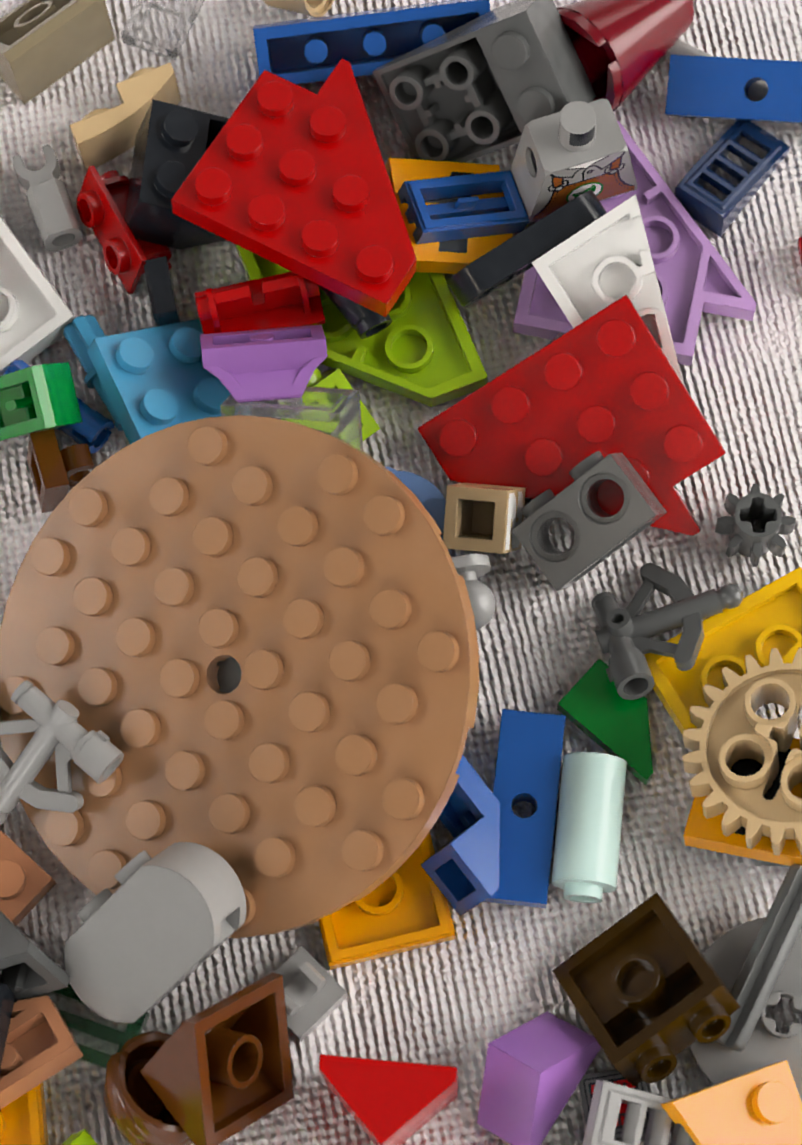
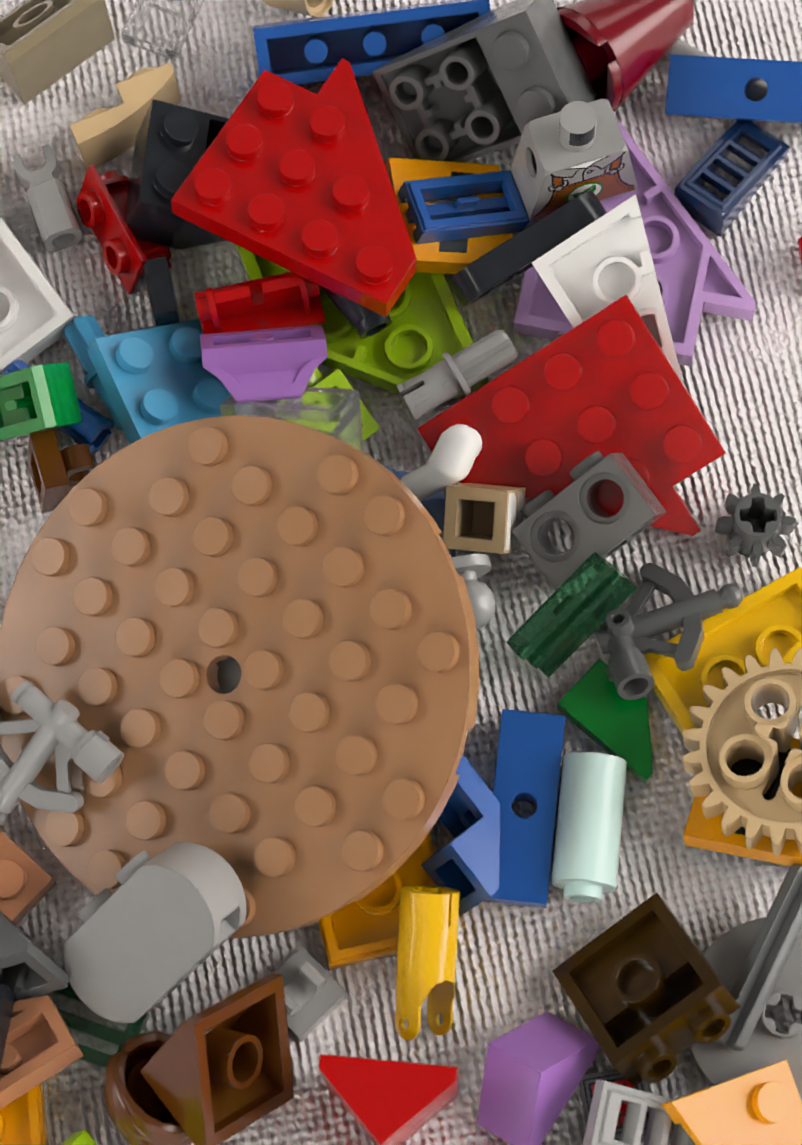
(426, 958): none -> yellow piece
(448, 462): none -> white arm
(457, 373): none -> light grey axle
(571, 614): none -> clear green tile

